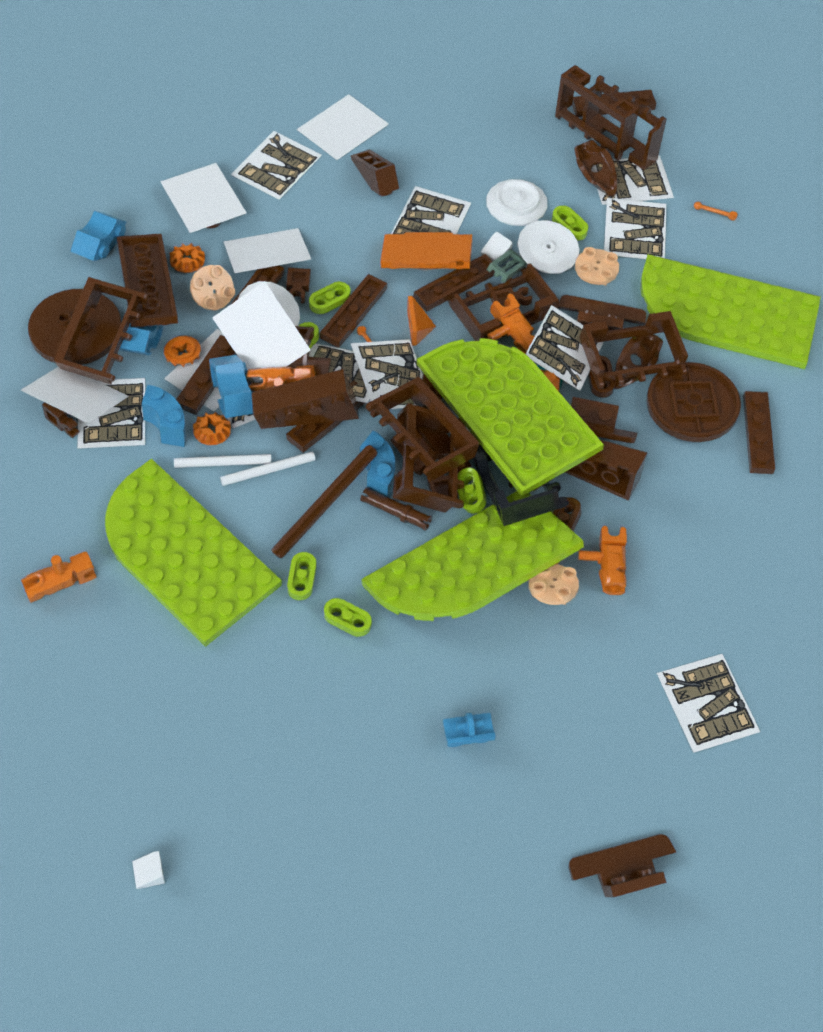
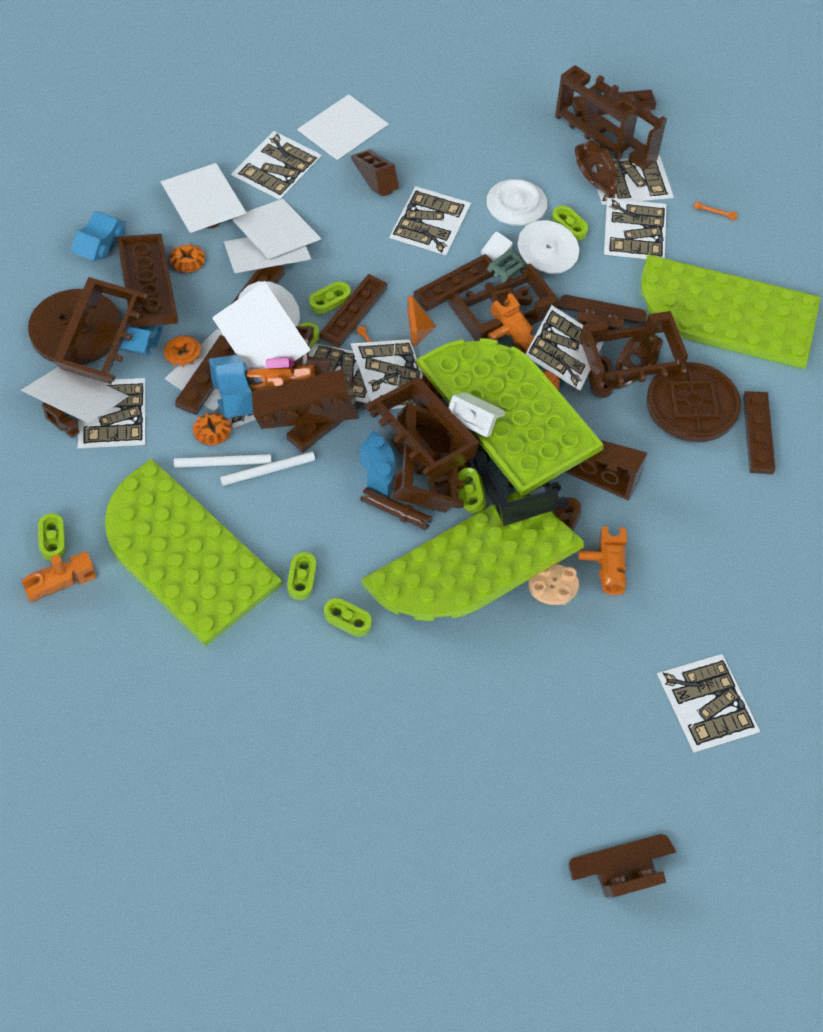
(51, 539): none -> lime plate
(148, 870): white slope -> none
(166, 414): dark azure brick -> none
(220, 282): light nougat plate -> none
(276, 228): none -> white sticker
(279, 362): none -> tile
(298, 282): reddish brown plate -> none
(327, 498): reddish brown axle -> none
(427, 250): orange piece -> none
(468, 729): dark azure hips -> none
(475, 413): none -> white panel
(594, 273): light nougat plate -> none
(602, 419): reddish brown plate -> none

